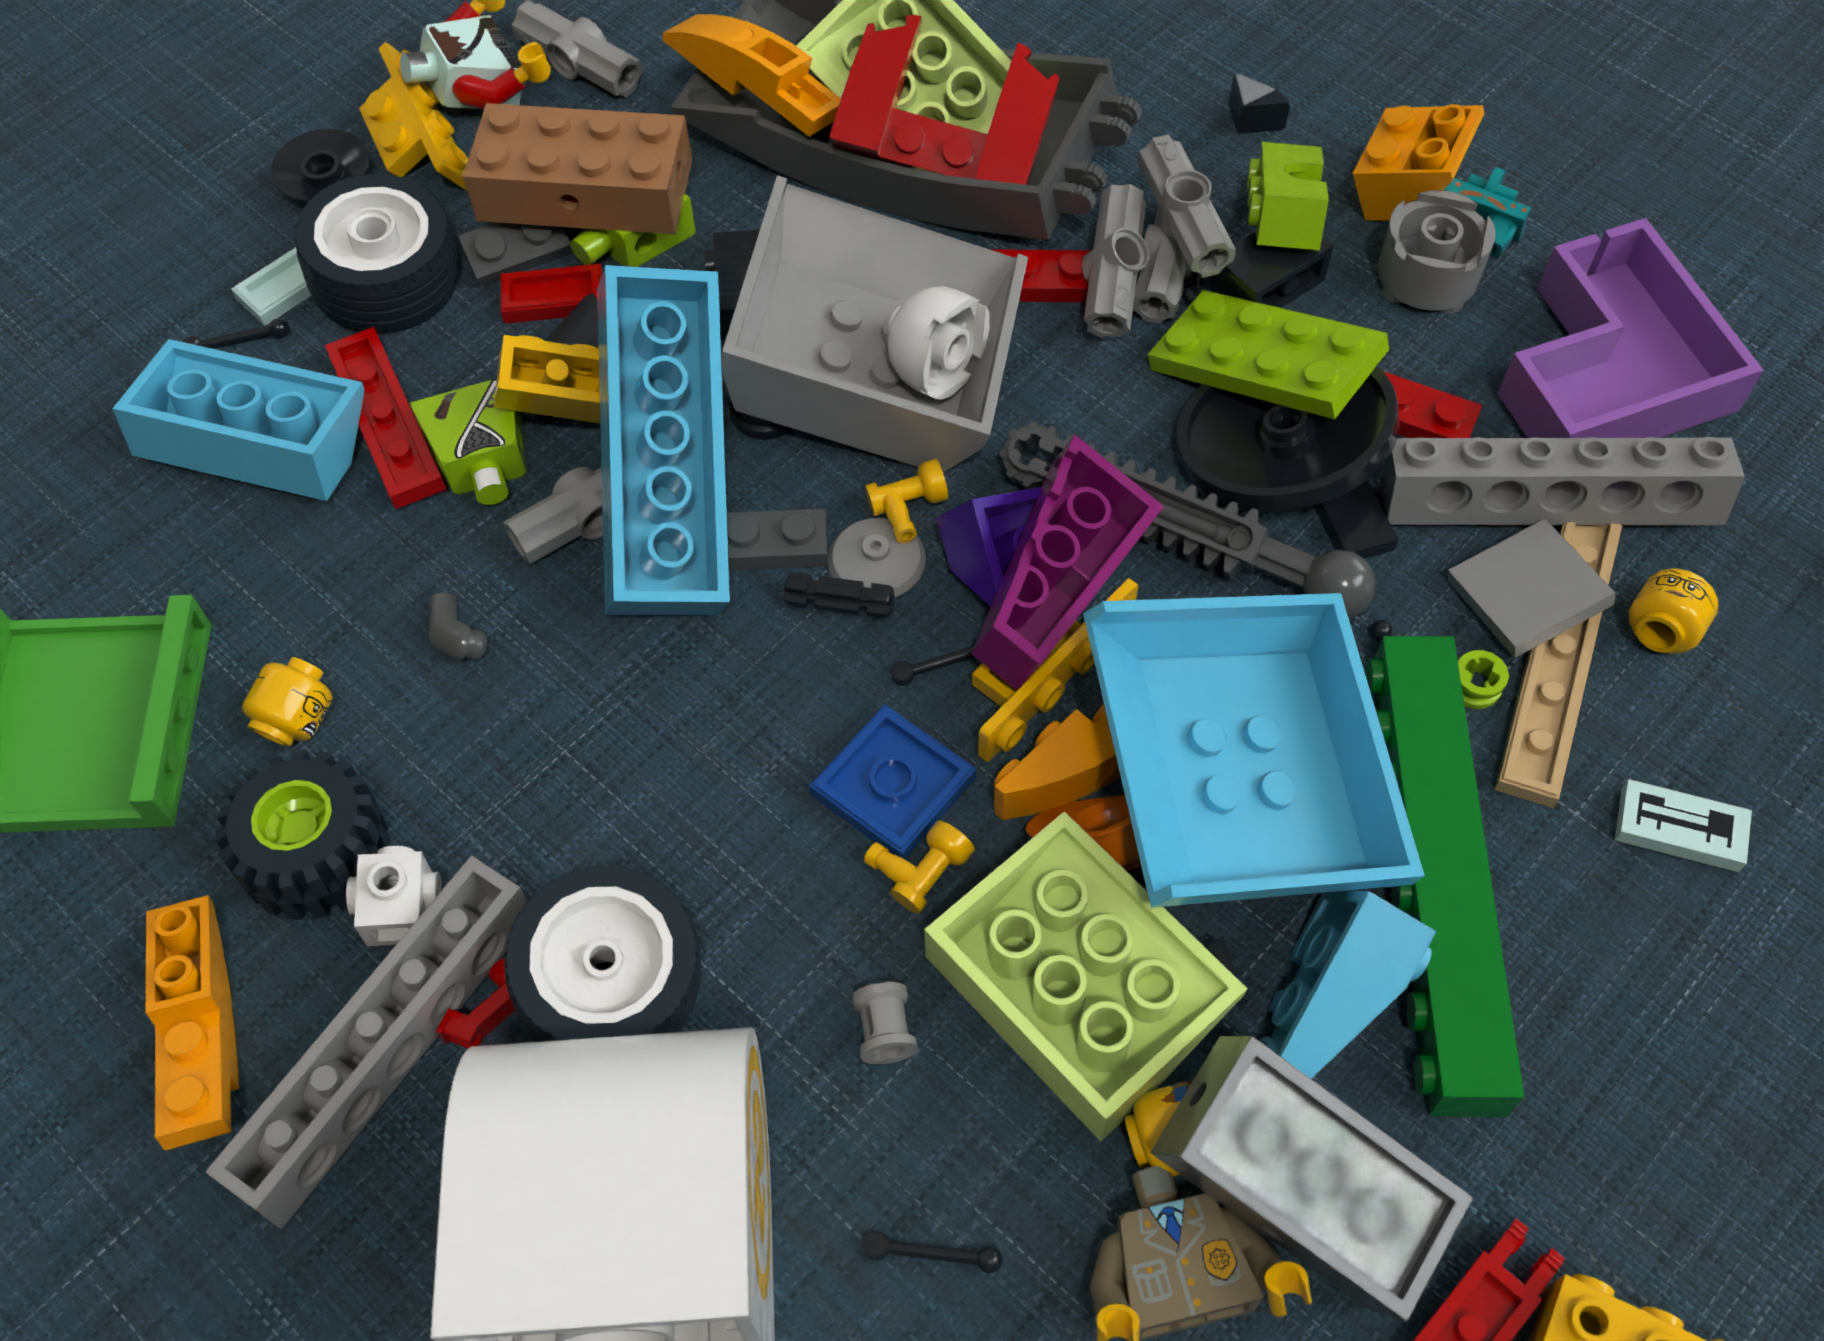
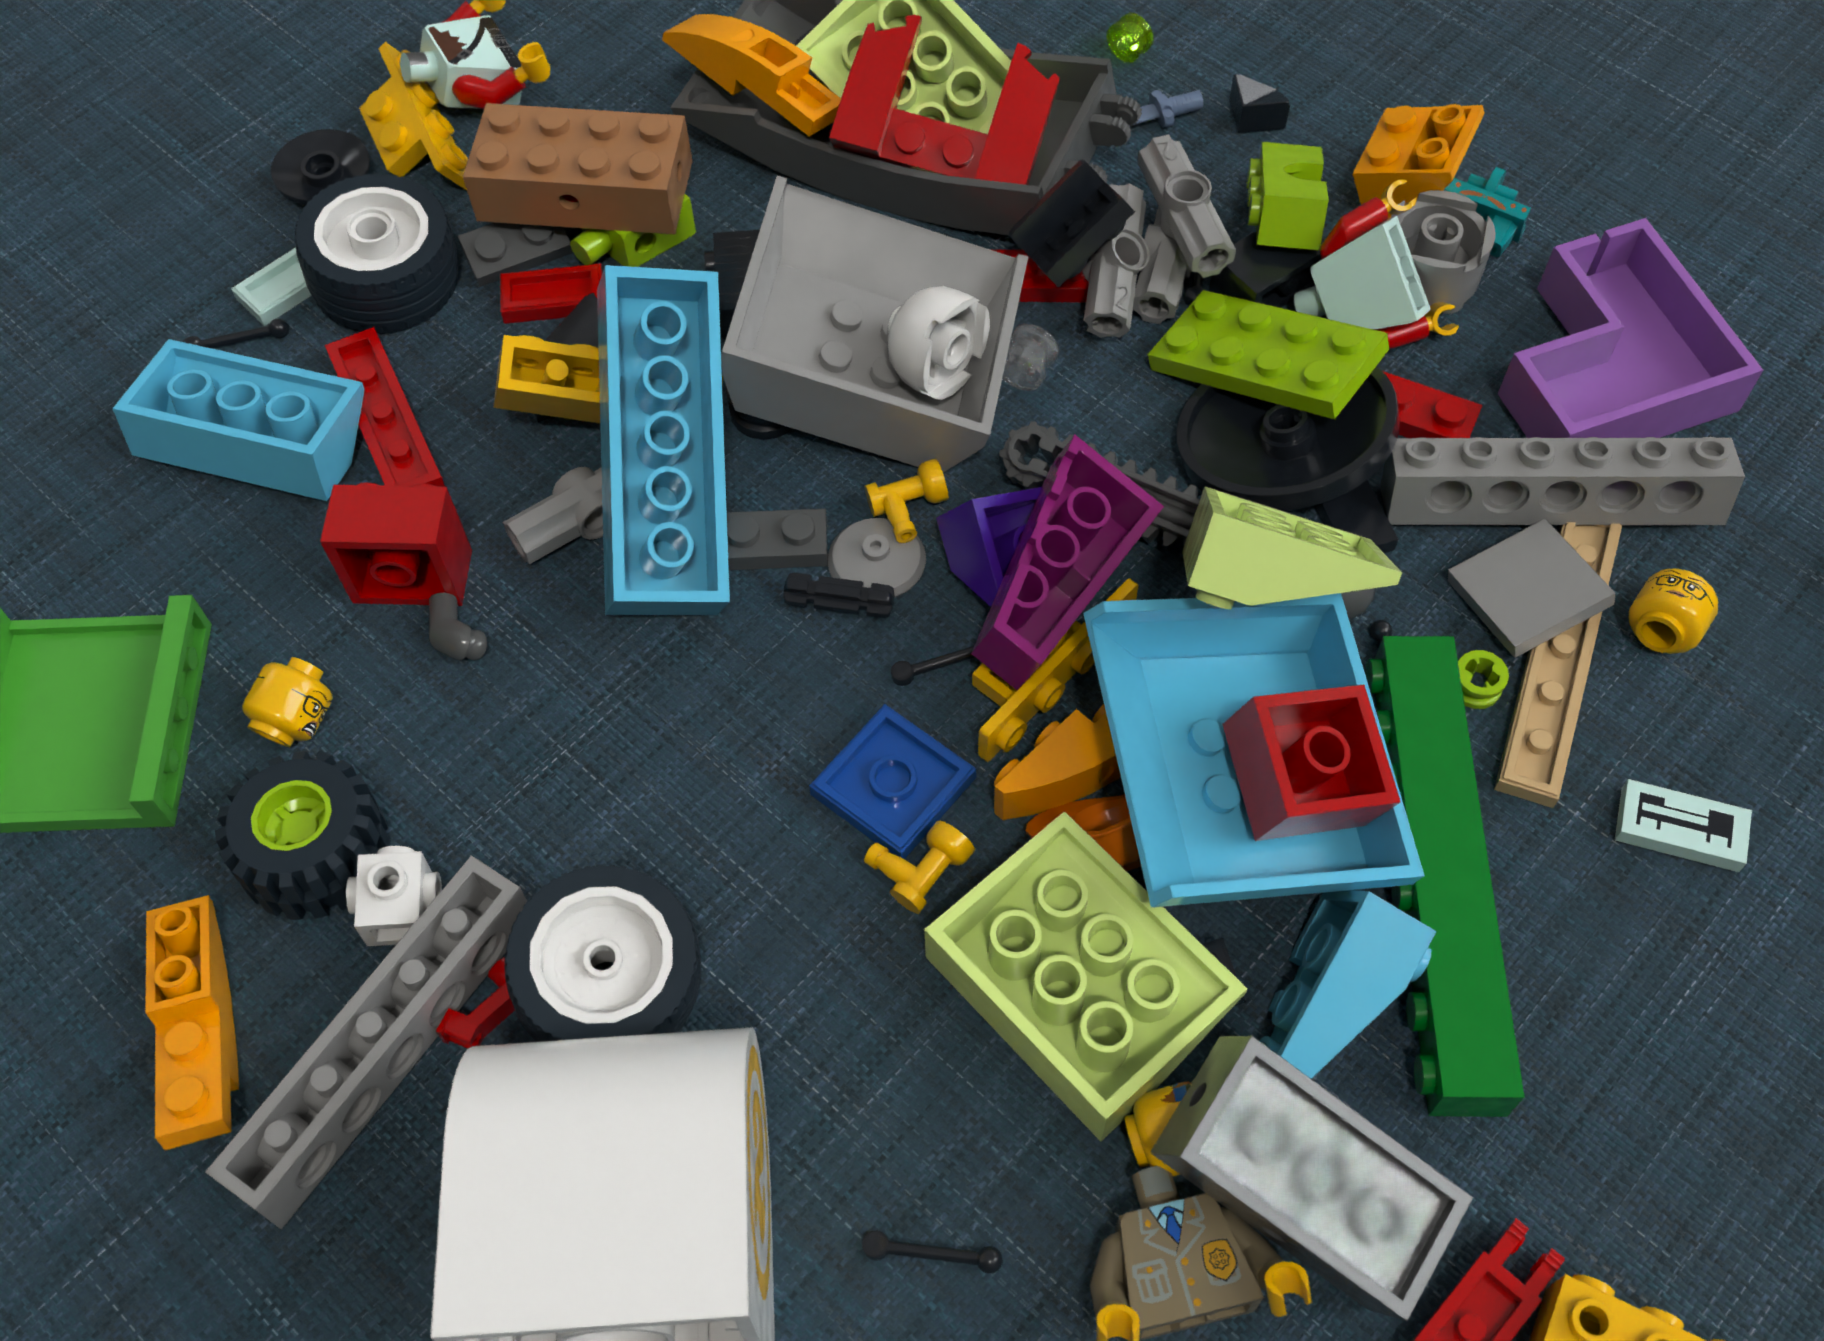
(396, 543): none -> red brick
(473, 440): lime torso -> none
(577, 48): light grey piece -> none
(884, 1023): light grey bush -> none
(1028, 356): none -> clear wheel
(1071, 223): none -> black bracket
(1130, 37): none -> clear neon green bush
(1166, 108): none -> sand blue piece
(1271, 556): none -> yellowish green slope
(1310, 762): none -> red brick
(1371, 276): none -> light aqua torso

